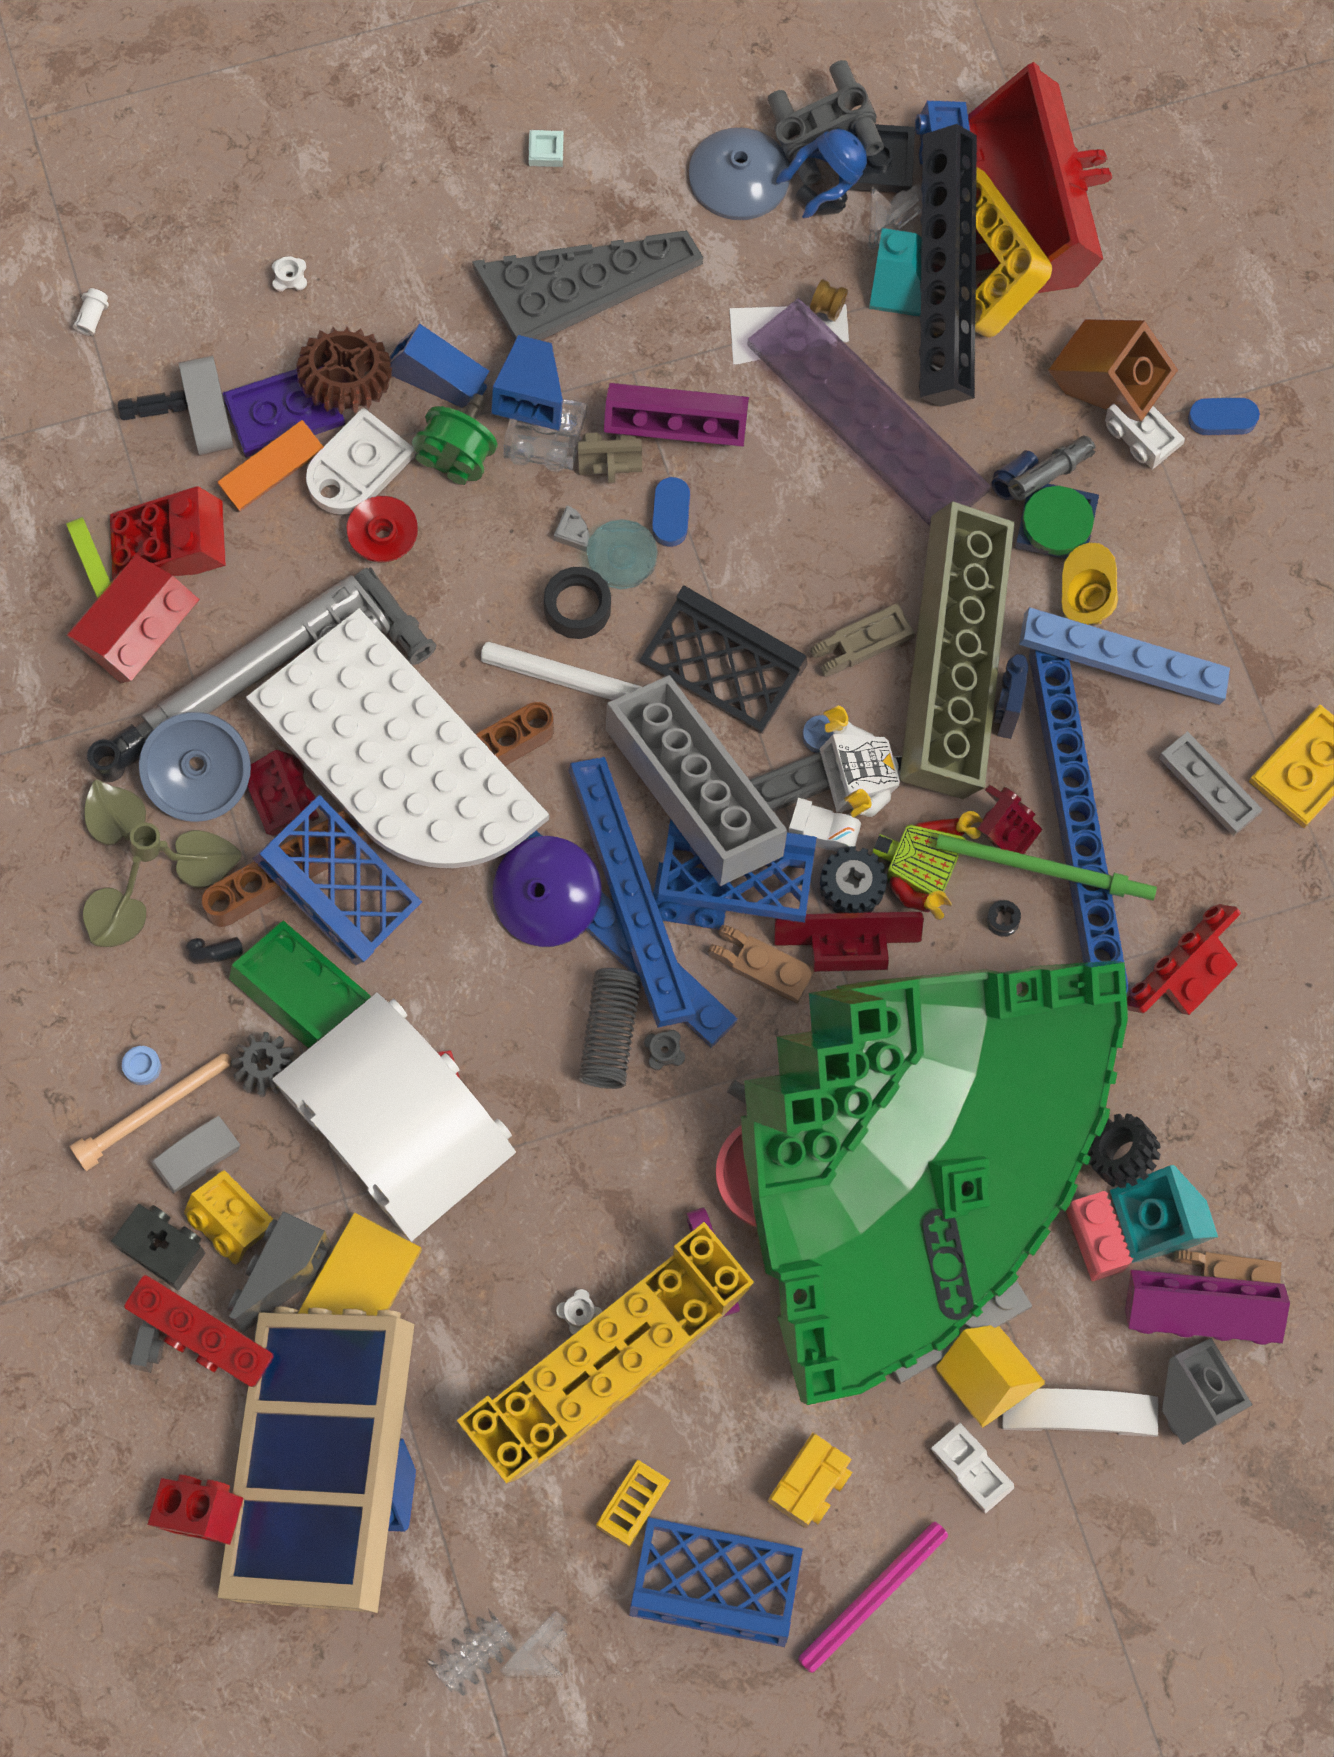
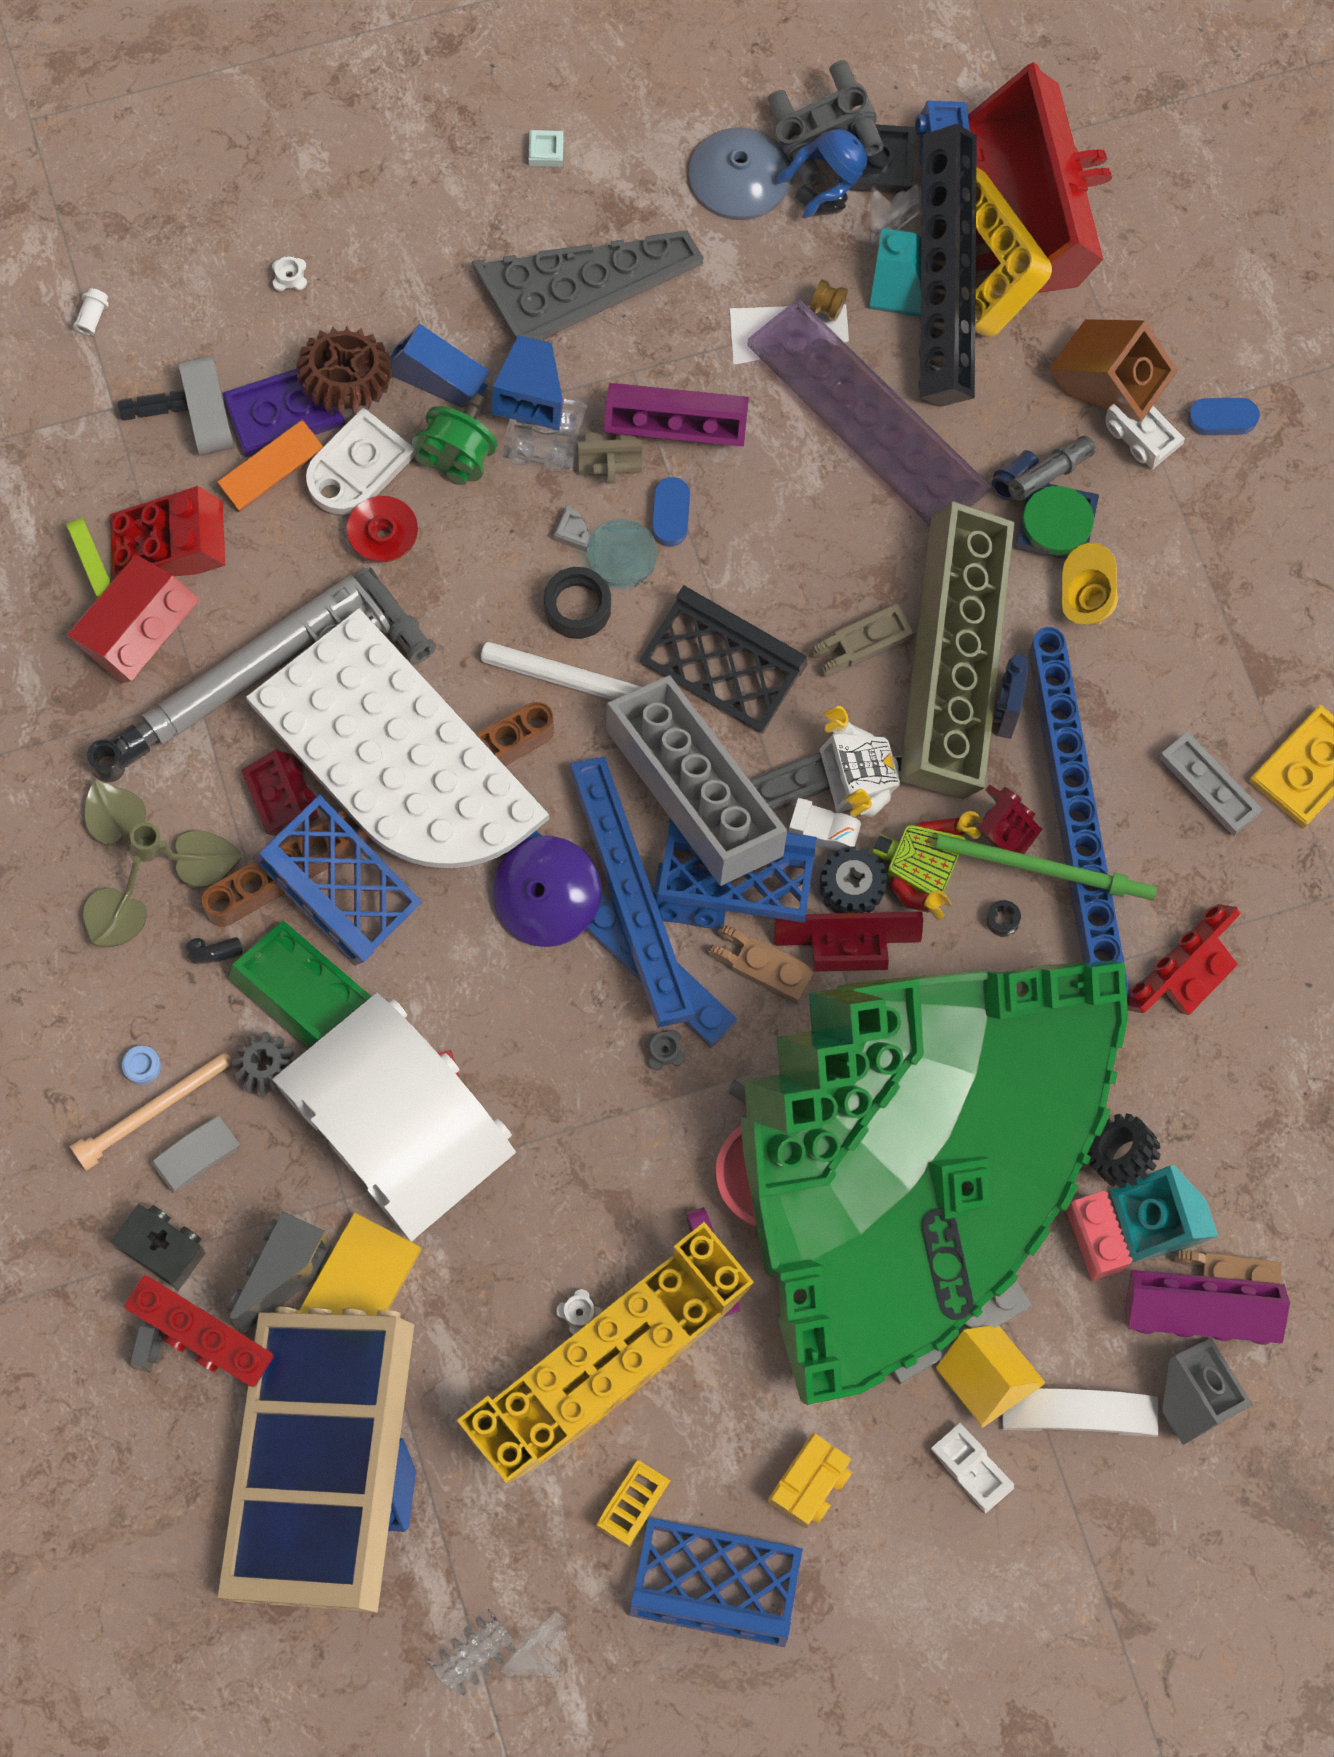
(189, 791): sand blue dish -> none
(196, 1510): red brick -> none
(227, 1216): yellow bracket -> none
(601, 1075): dark grey piece -> none
(814, 733): medium blue tile -> none
(873, 1597): dark pink axle -> none
(1124, 656): medium blue plate -> none

